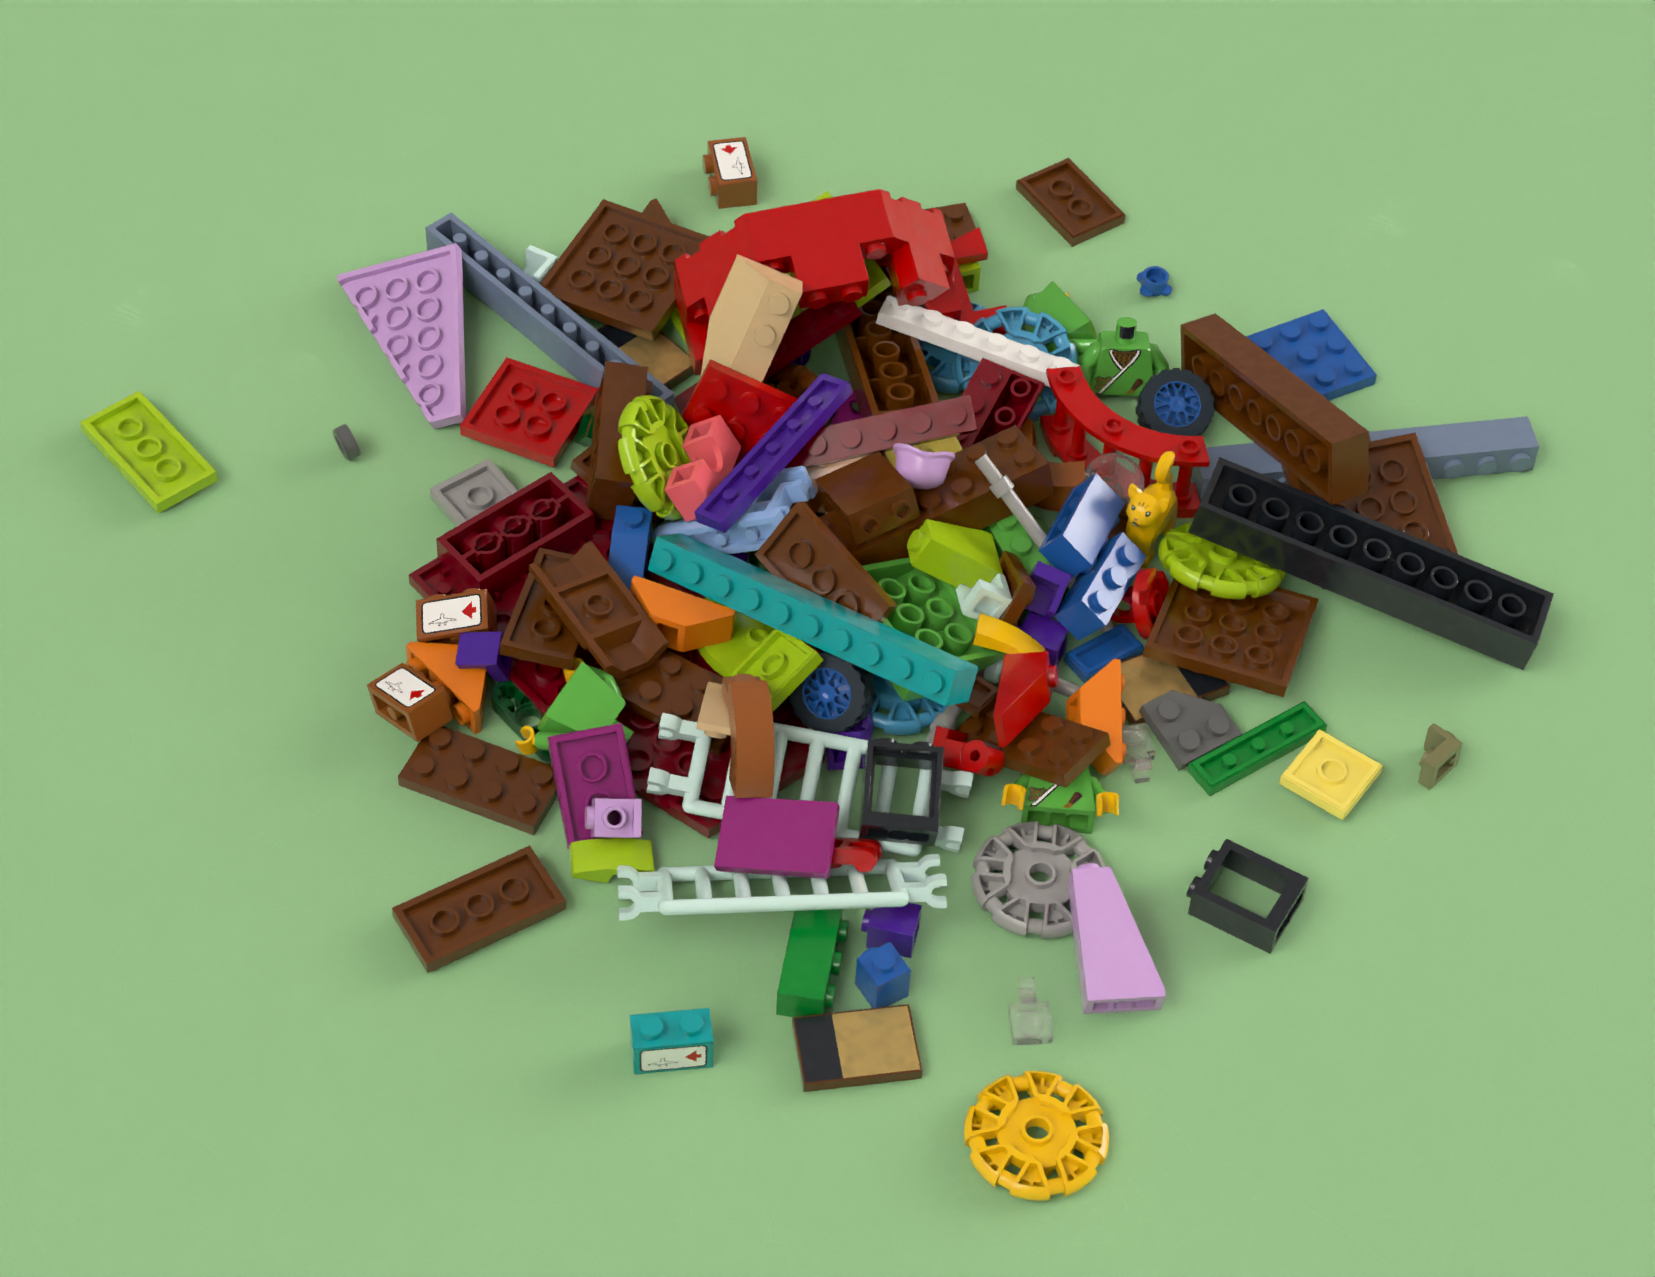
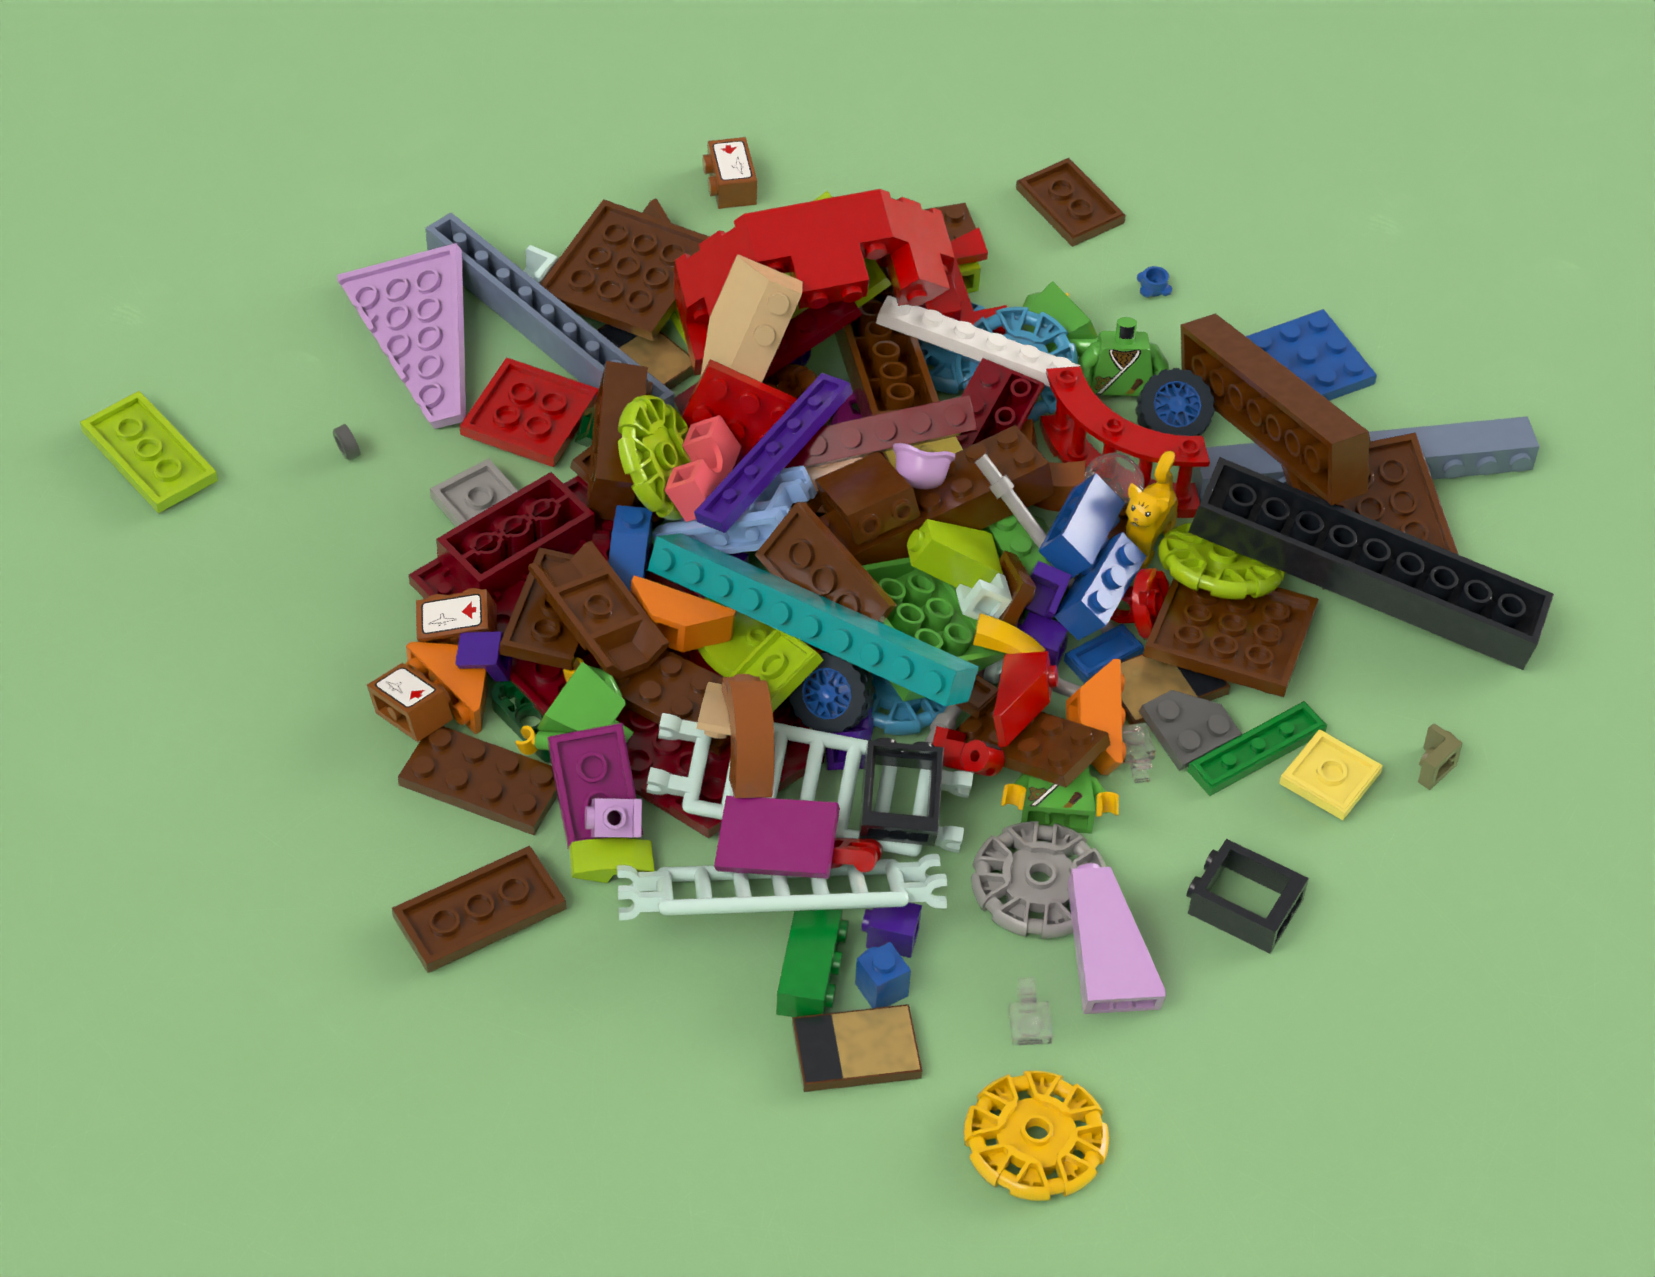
(671, 1041): teal brick -> none

